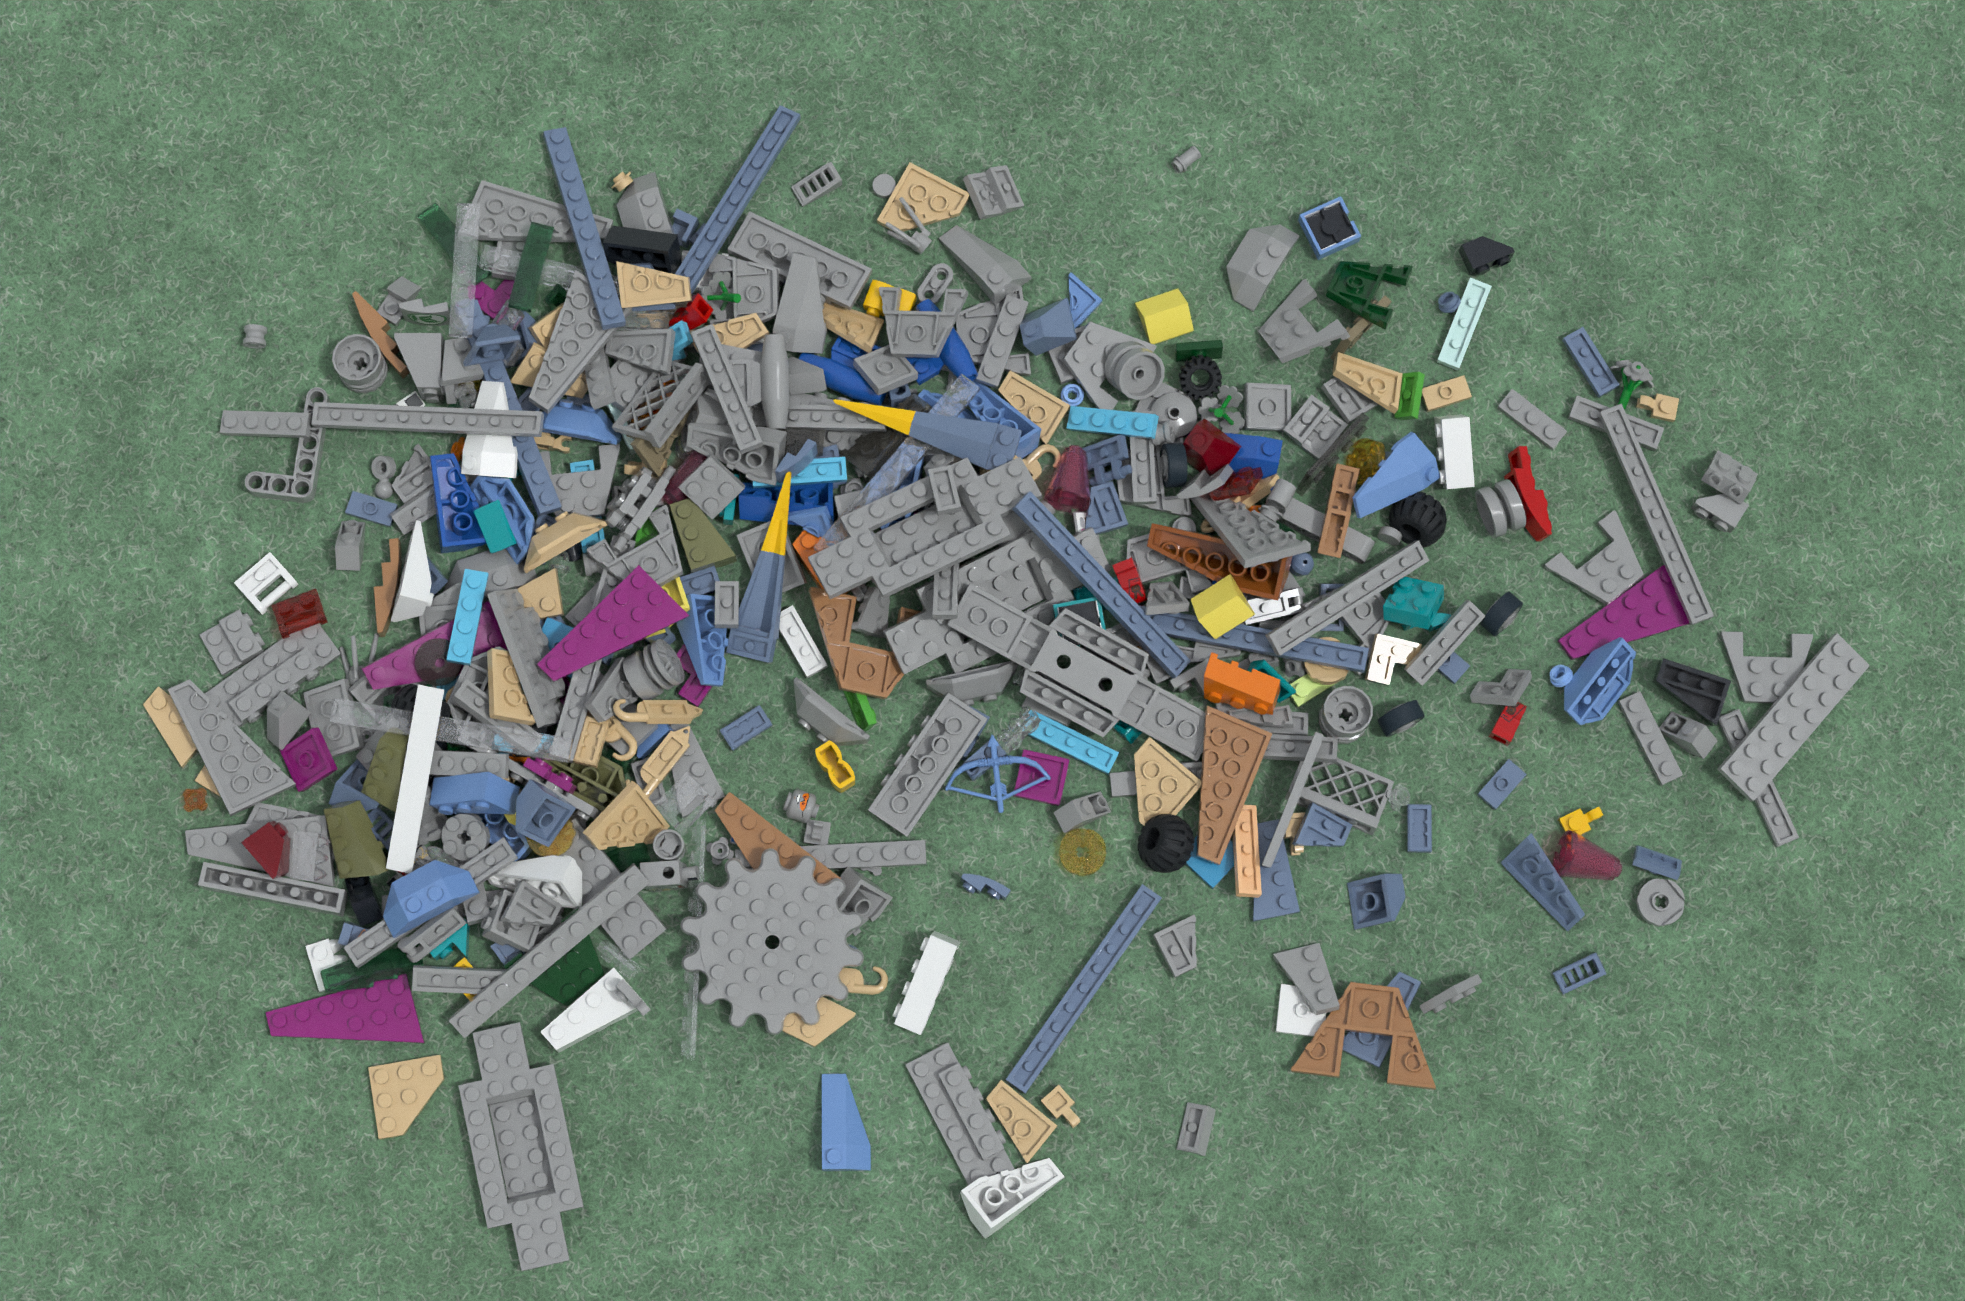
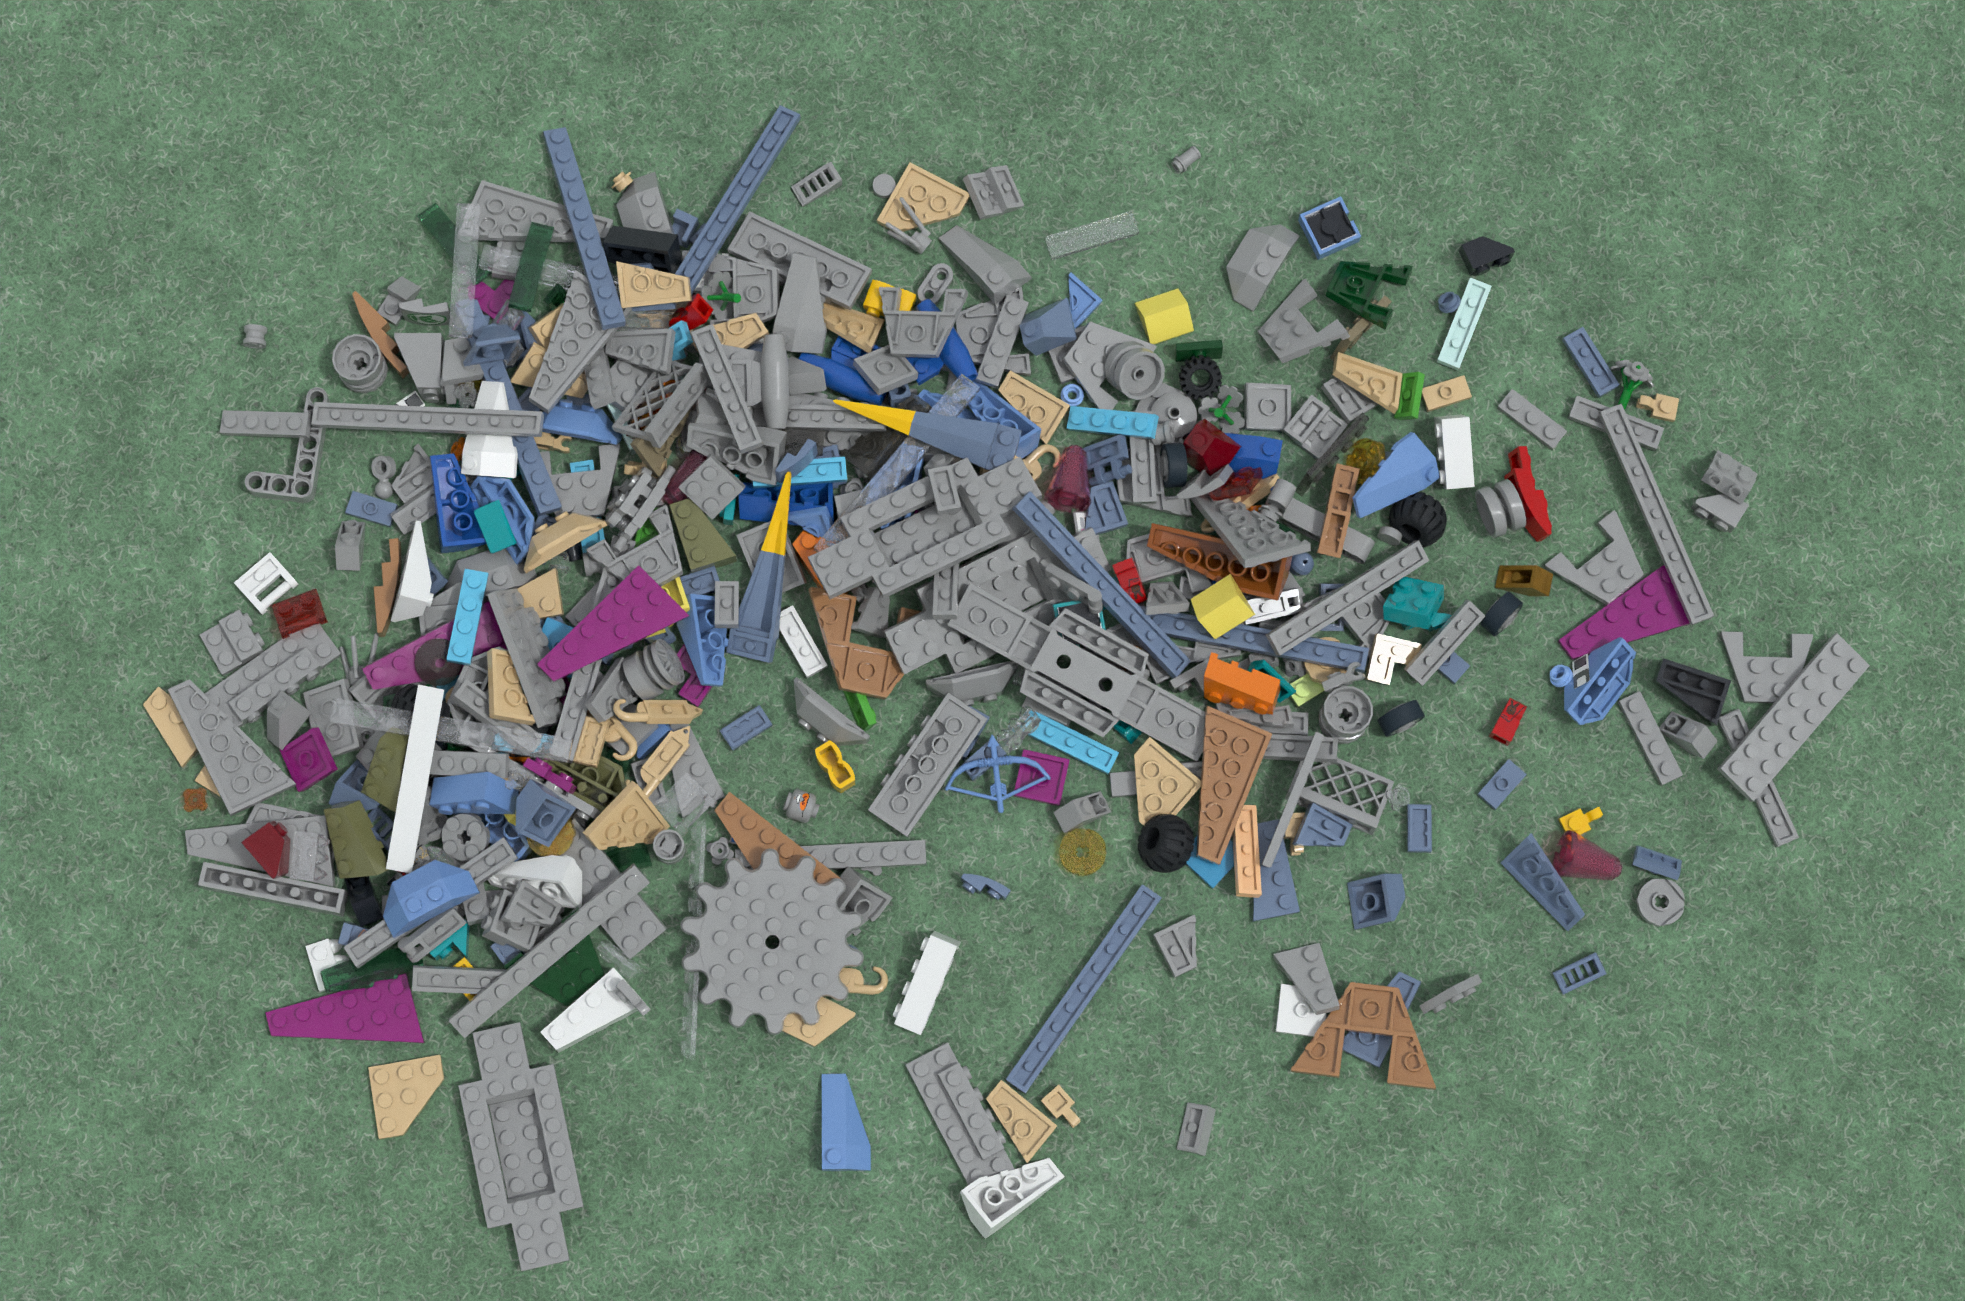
(523, 775): none -> clear plate
(661, 875): light grey torso -> none
(817, 832): light grey tile -> none
(1074, 588): none -> light grey plate
(1091, 235): none -> clear plate
(1185, 523): light grey plate -> none
(1339, 679): none -> light grey plate
(1505, 692): light grey plate -> none
(1524, 580): none -> pearl gold slope
(1580, 671): none -> sticker

